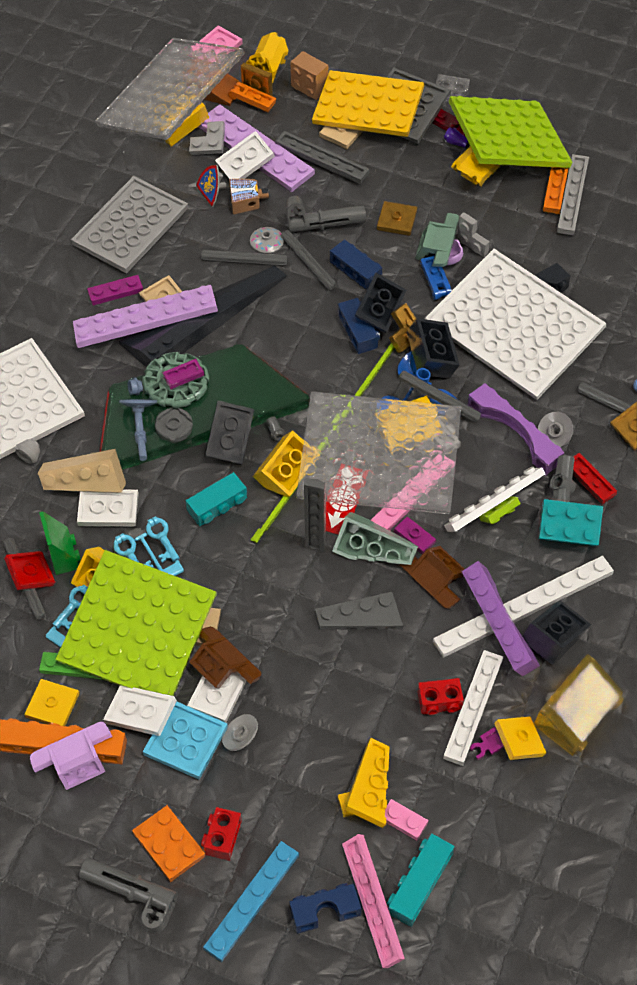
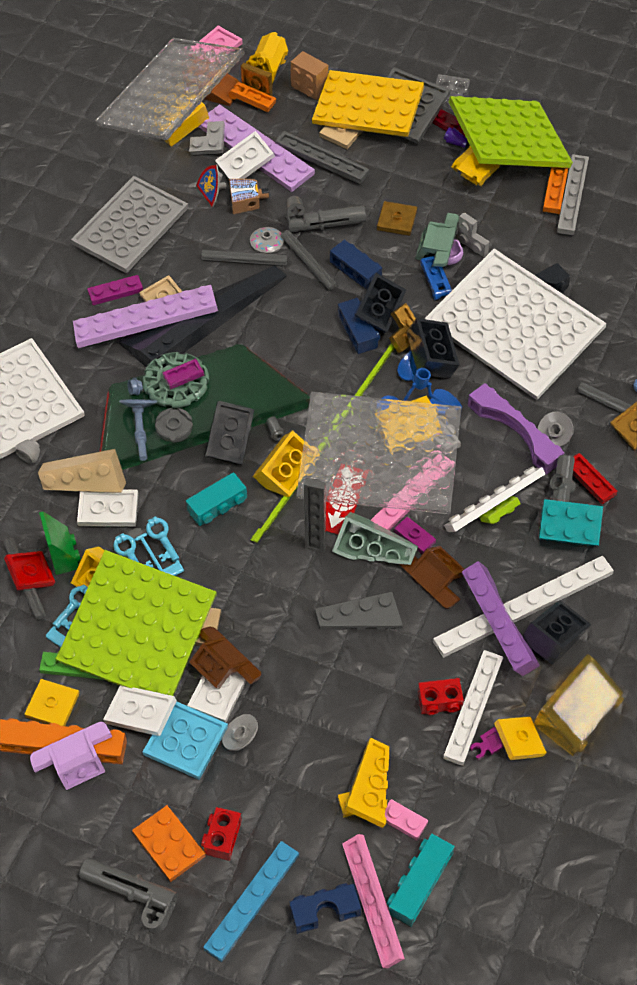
(438, 395): dark grey axle -> none

